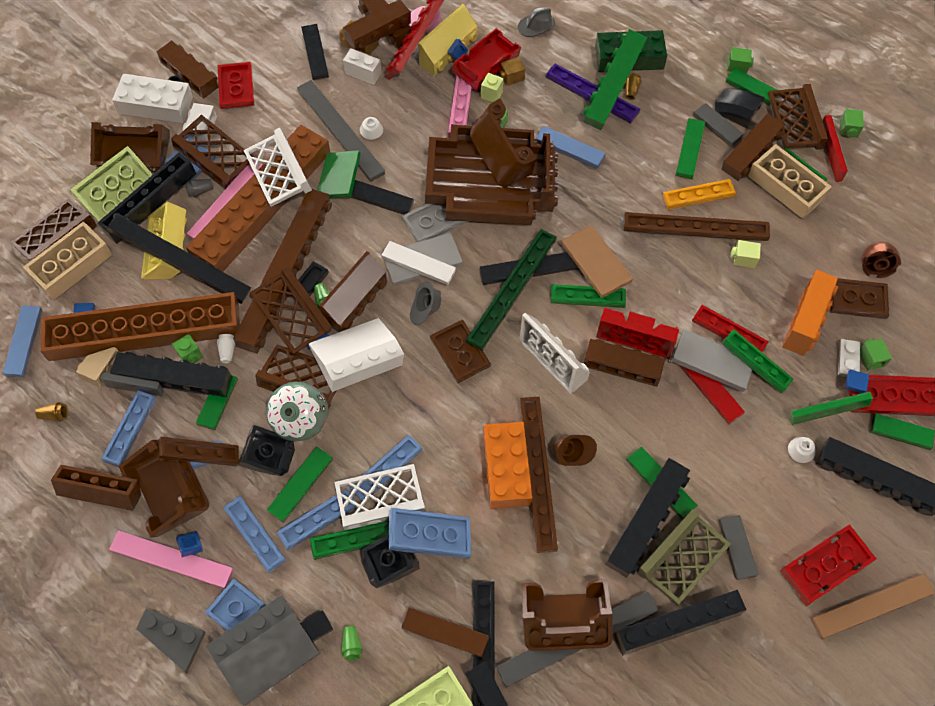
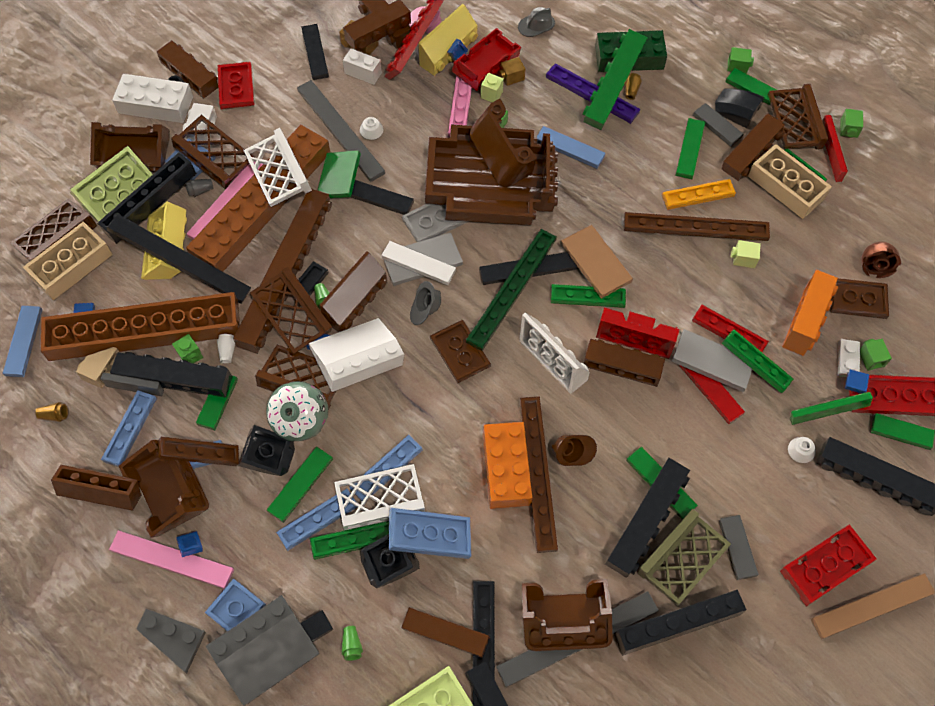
(254, 534): medium blue tile -> none

